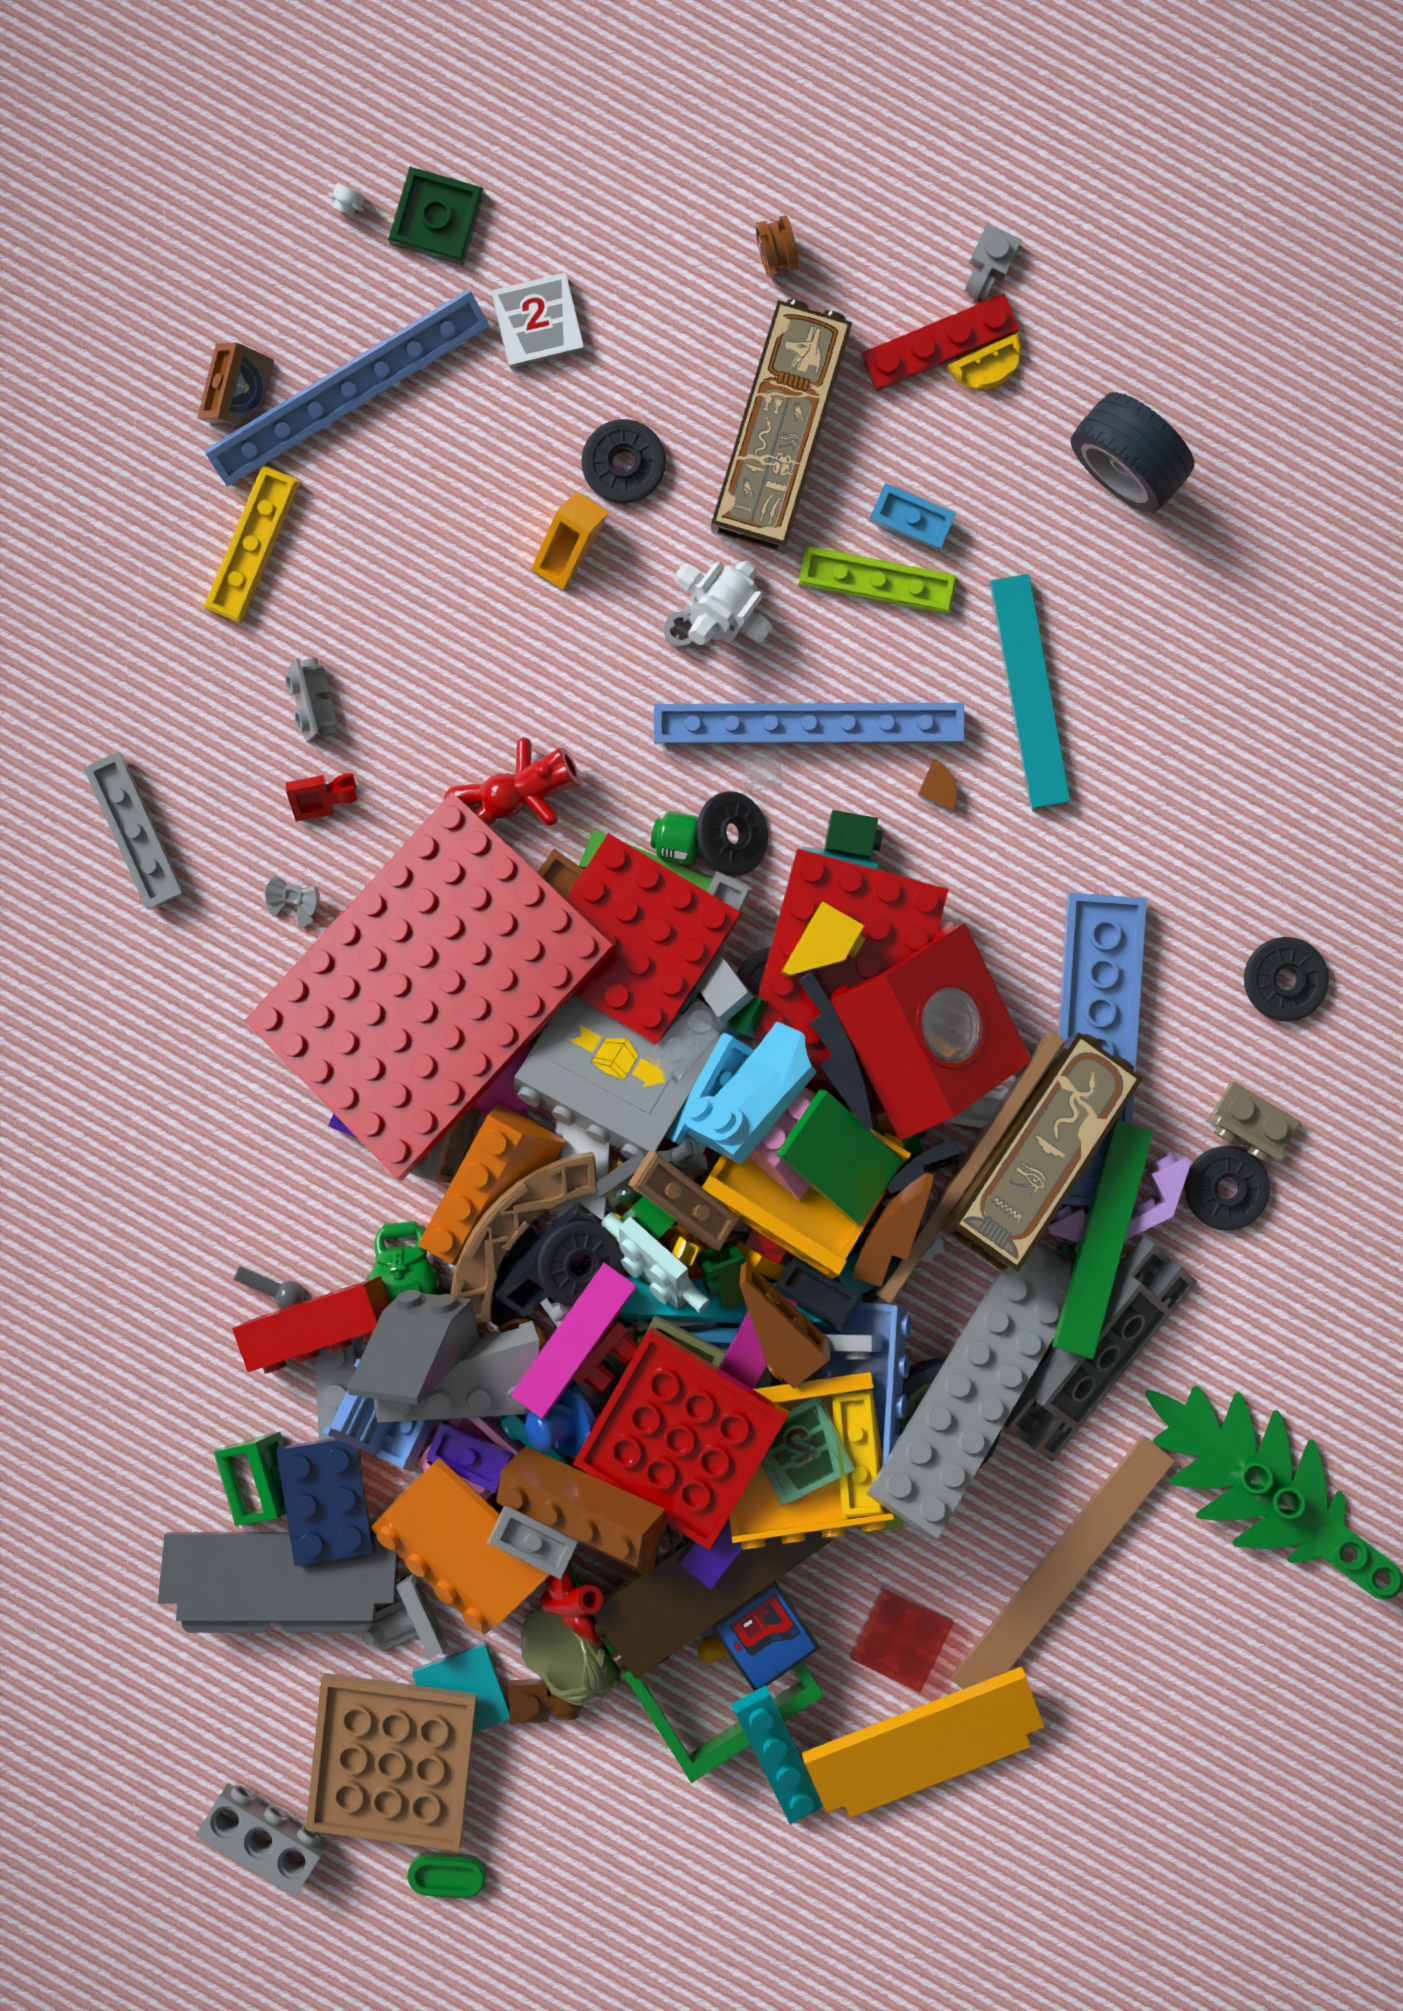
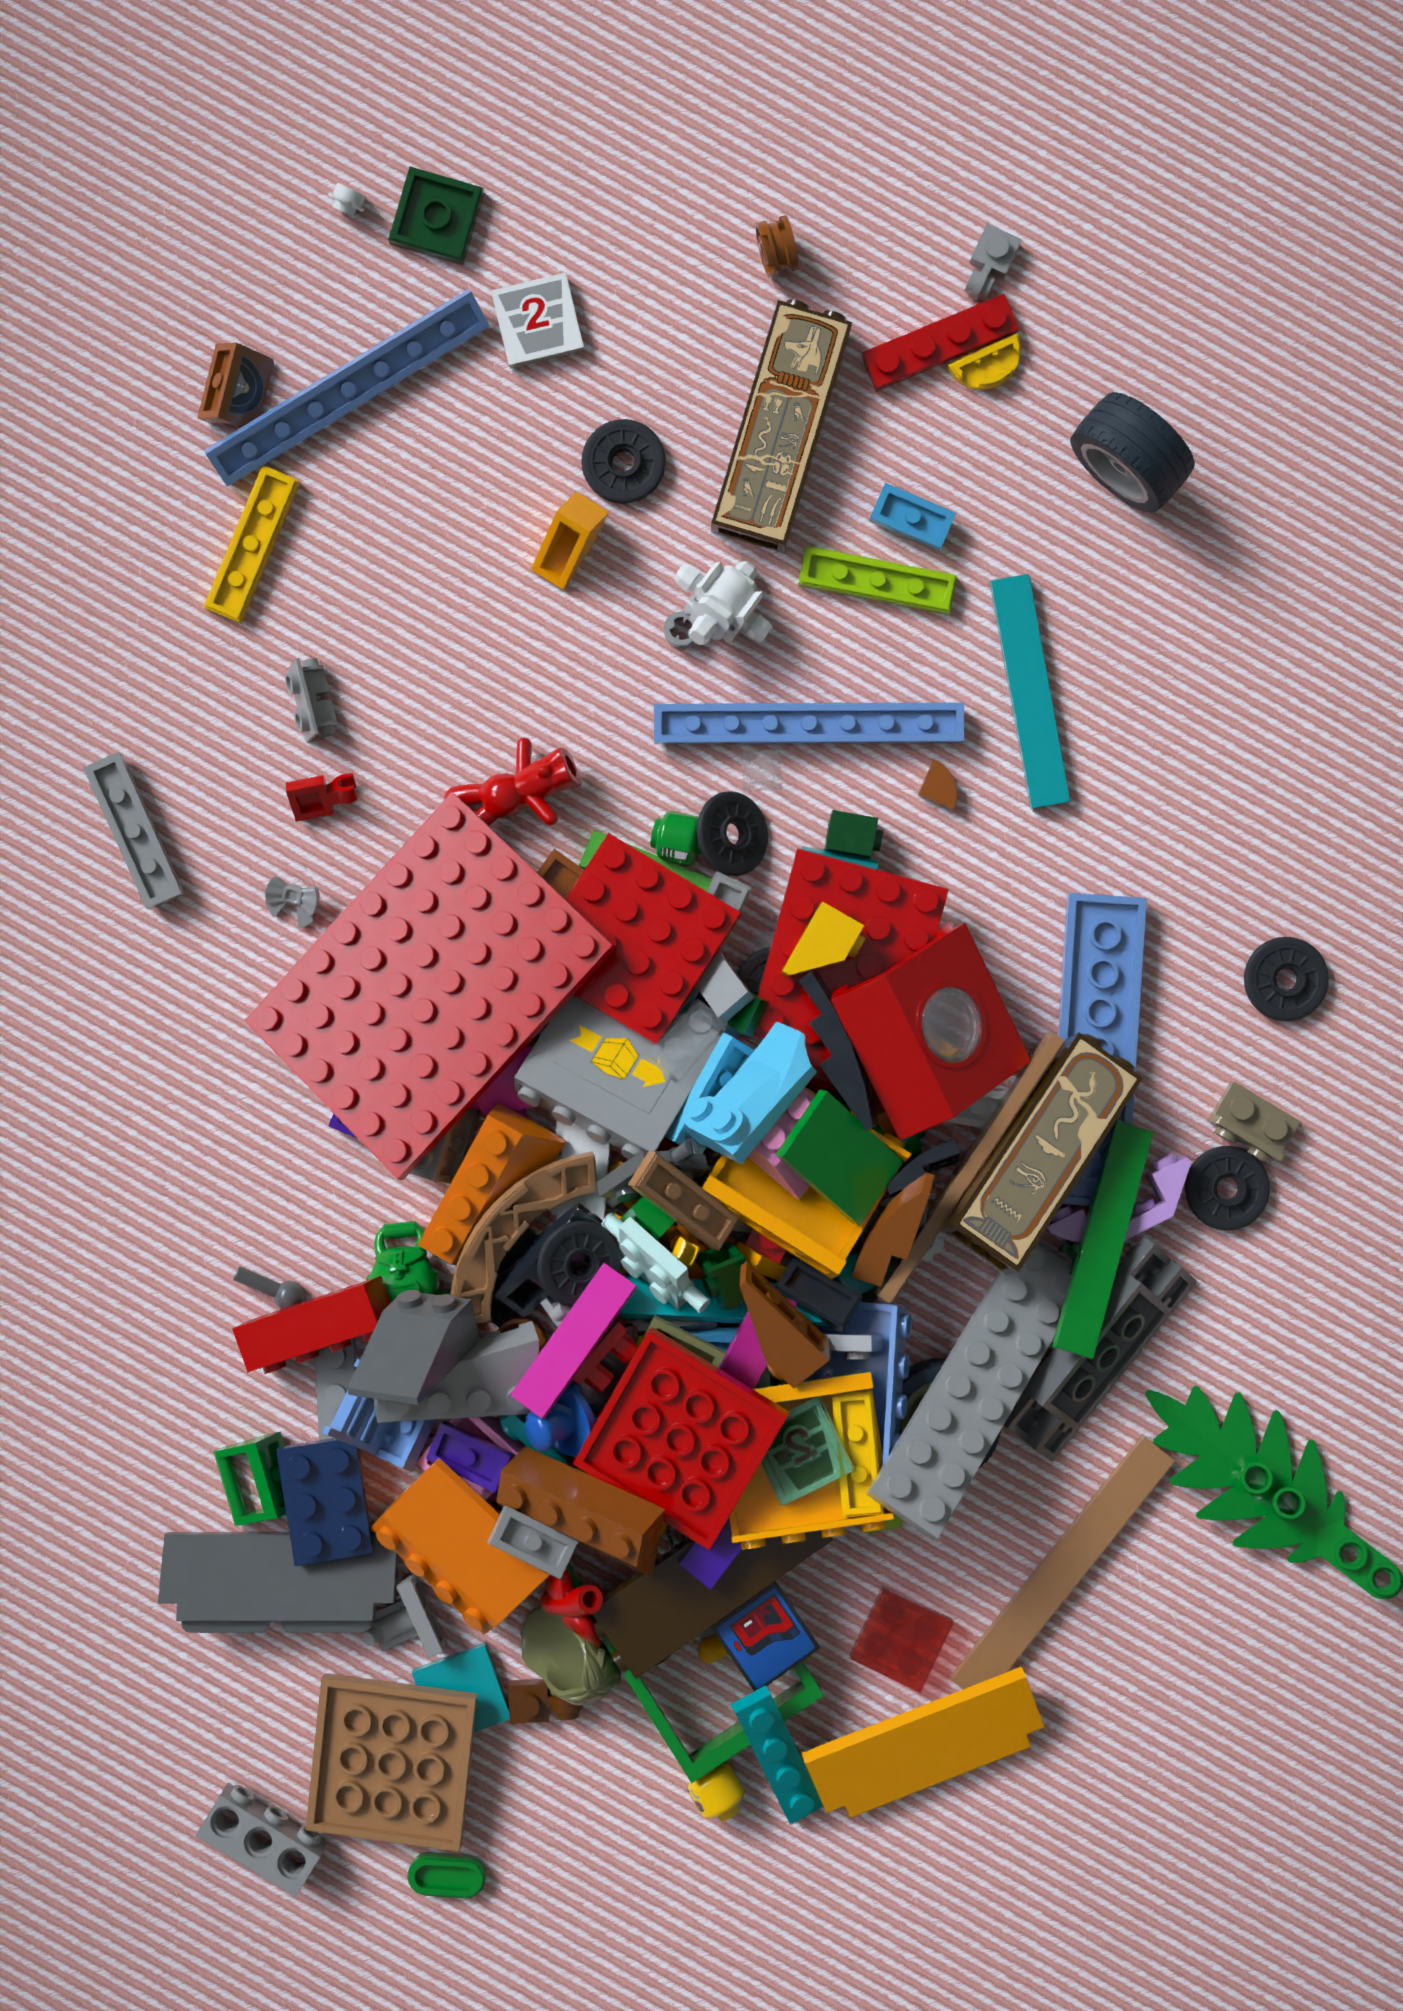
(717, 1793): none -> yellow head

